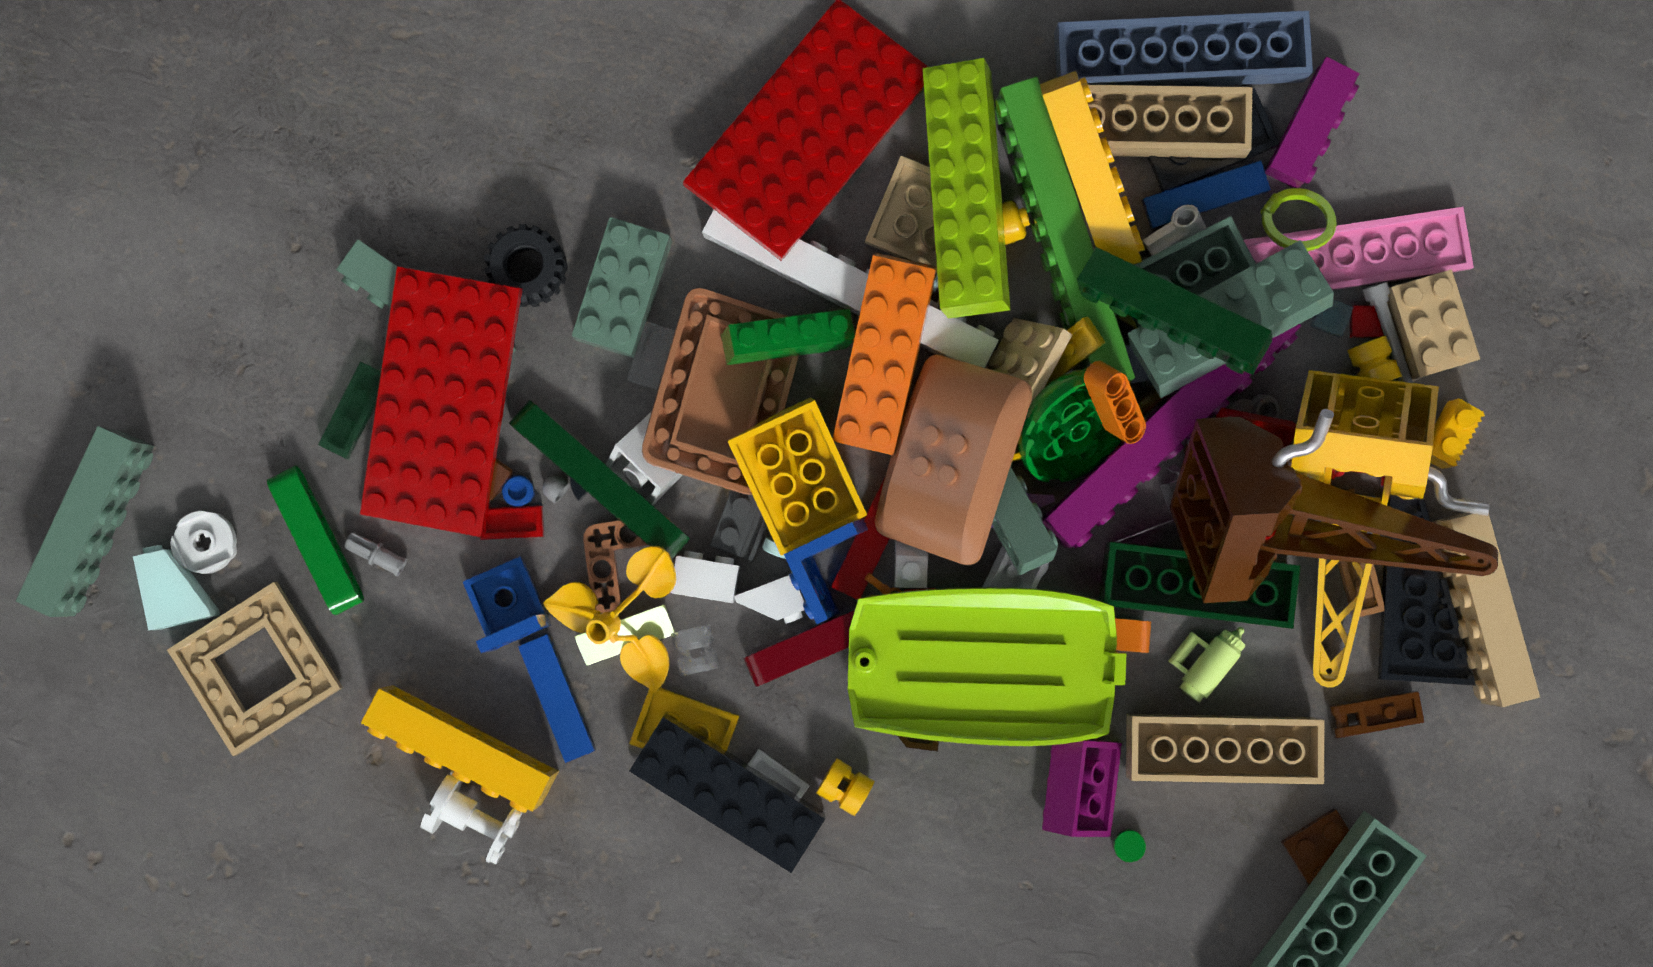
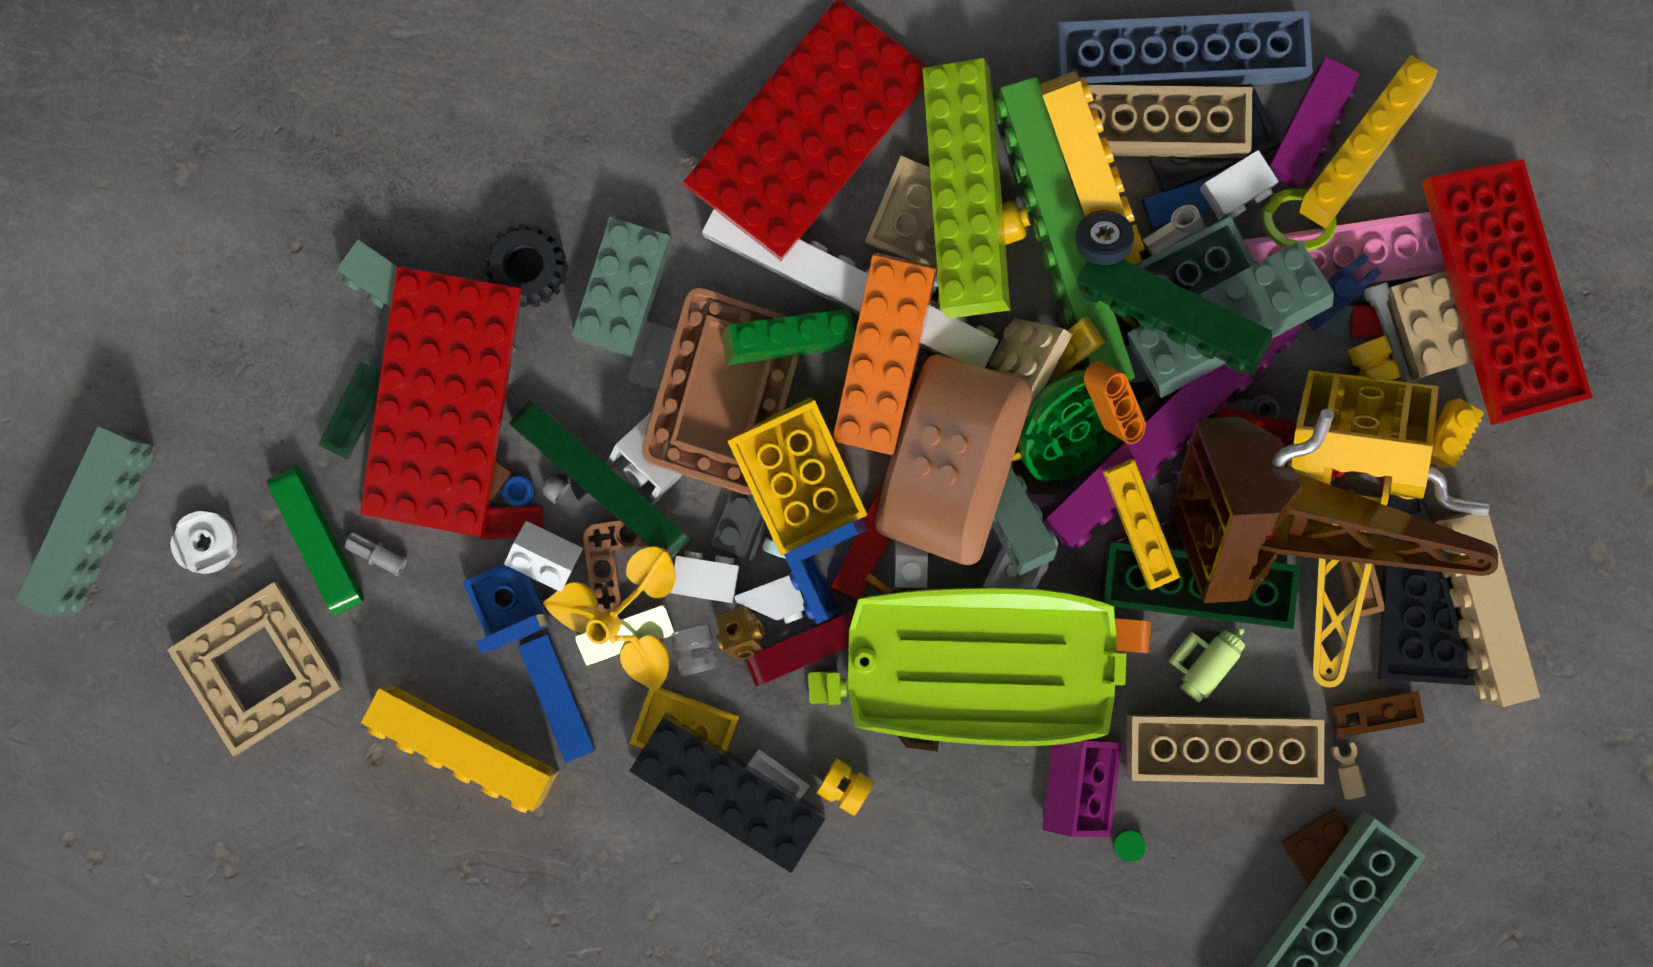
(170, 591): light aqua slope -> none
(461, 811): white piece -> none
(543, 556): none -> white brick
(739, 633): none -> pearl gold brick
(826, 687): none -> lime bracket
(1099, 250): none -> black bush
(1141, 524): none -> yellow tile
(1239, 185): none -> white brick
(1344, 289): none -> dark blue hinge
(1349, 772): none -> tan bar
(1368, 141): none -> yellow brick
(1506, 290): none -> red plate

